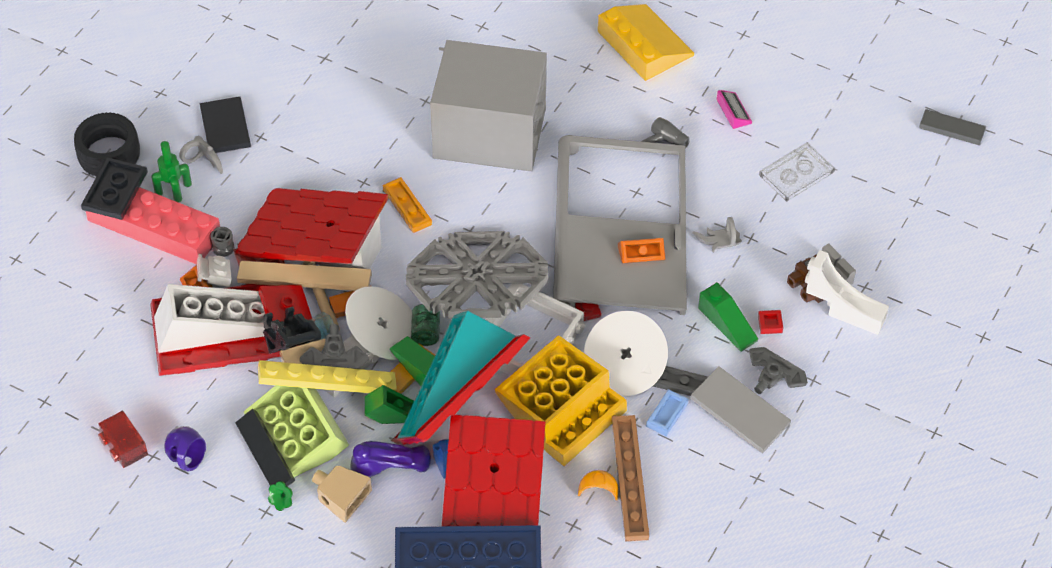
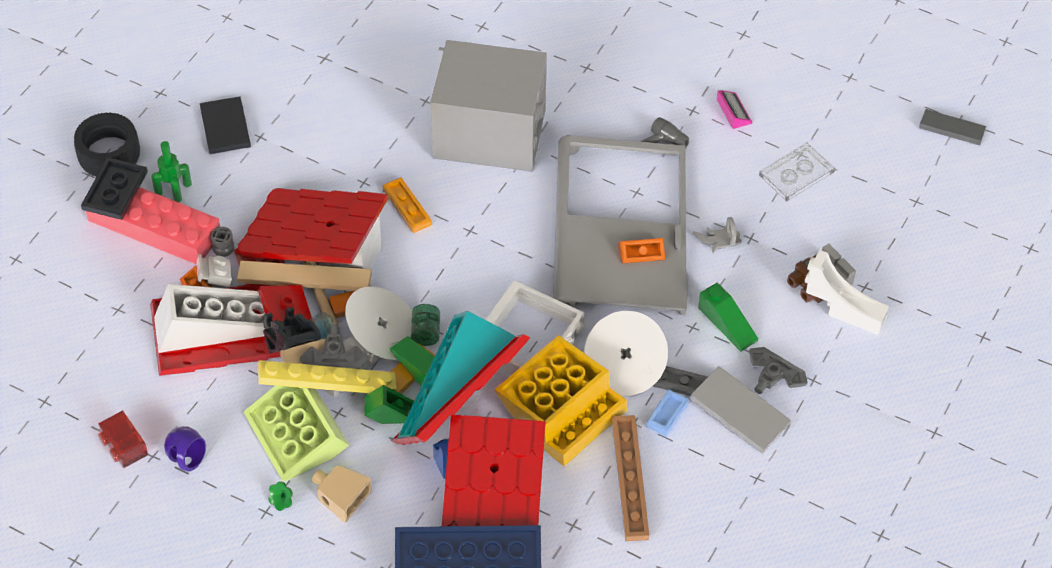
(204, 149): light grey piece -> none
(264, 449): black tile -> none
(374, 457): dark purple hair -> none
(480, 274): light grey plate -> none
(590, 310): red plate -> none
(600, 479): light orange helmet -> none
(642, 39): yellow slope -> none
(770, 322): red plate -> none

